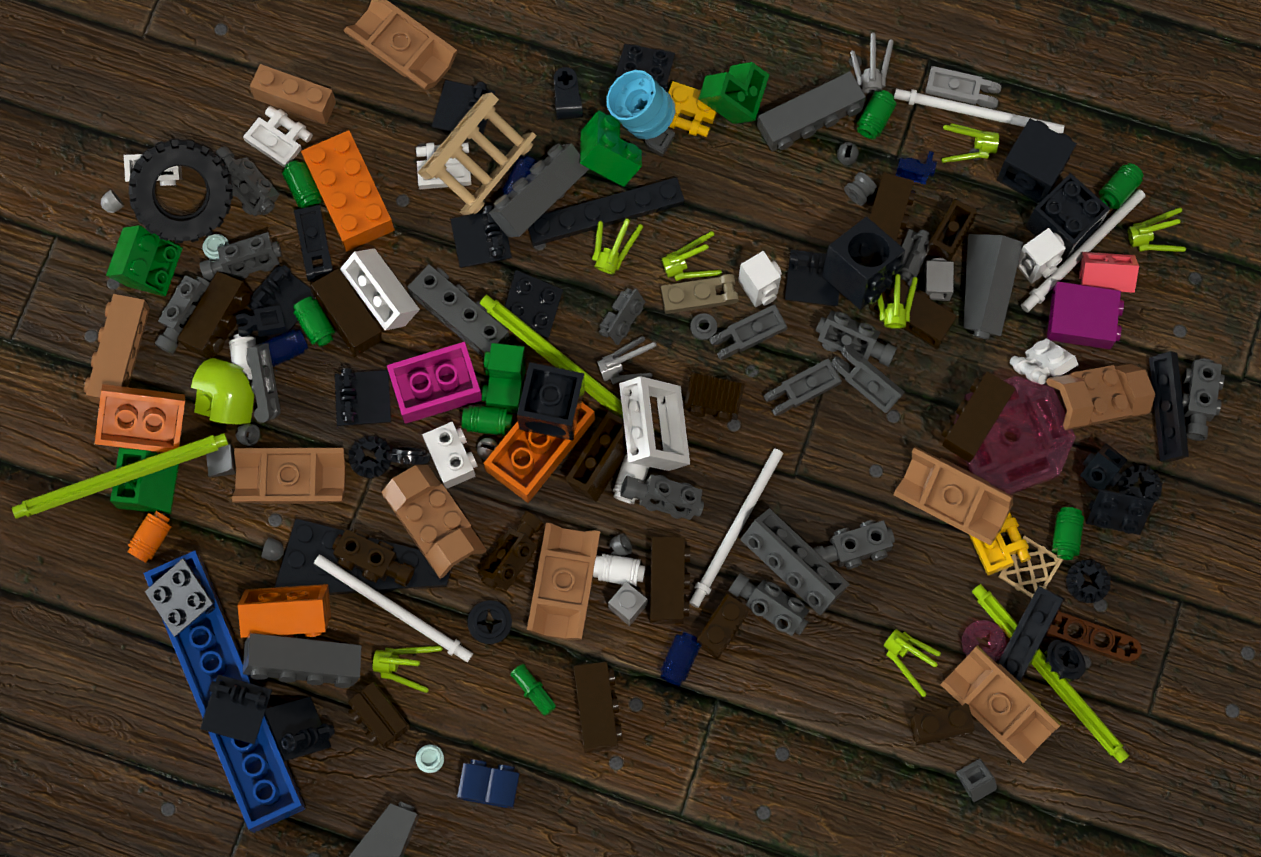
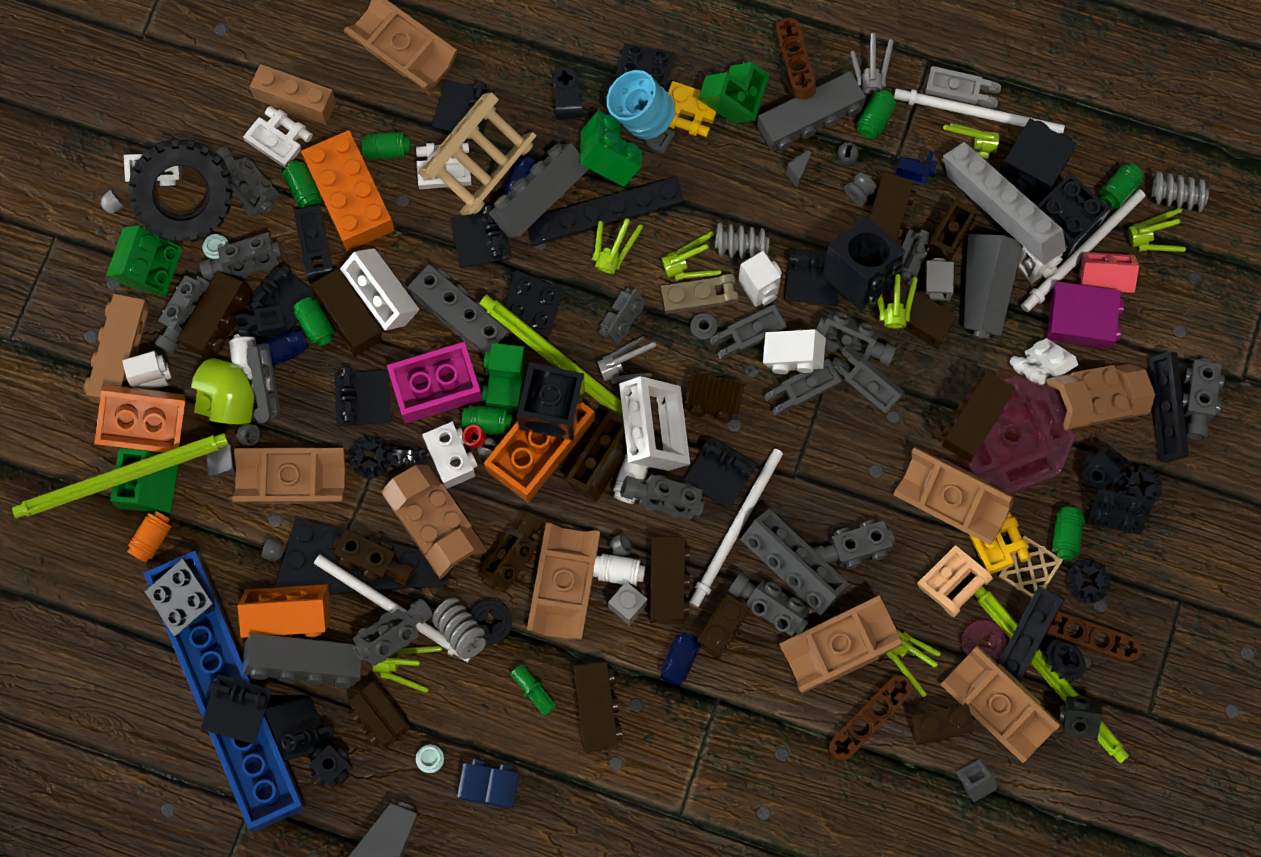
(147, 371): none -> white brick
(338, 773): none -> black brick
(385, 145): none -> green head
(388, 638): none -> dark grey brick
(459, 628): none -> light grey piece
(468, 432): none -> red hinge
(720, 473): none -> black hinge
(740, 241): none -> light grey piece
(794, 351): none -> white brick
(795, 58): none -> reddish brown beam
(797, 168): none -> dark grey slope
(841, 644): none -> medium nougat piece
(867, 715): none -> reddish brown beam
(948, 575): none -> light nougat plate
(1005, 203): none -> light grey brick
(1081, 717): none -> pearl dark grey brick
(1180, 191): none -> light grey piece

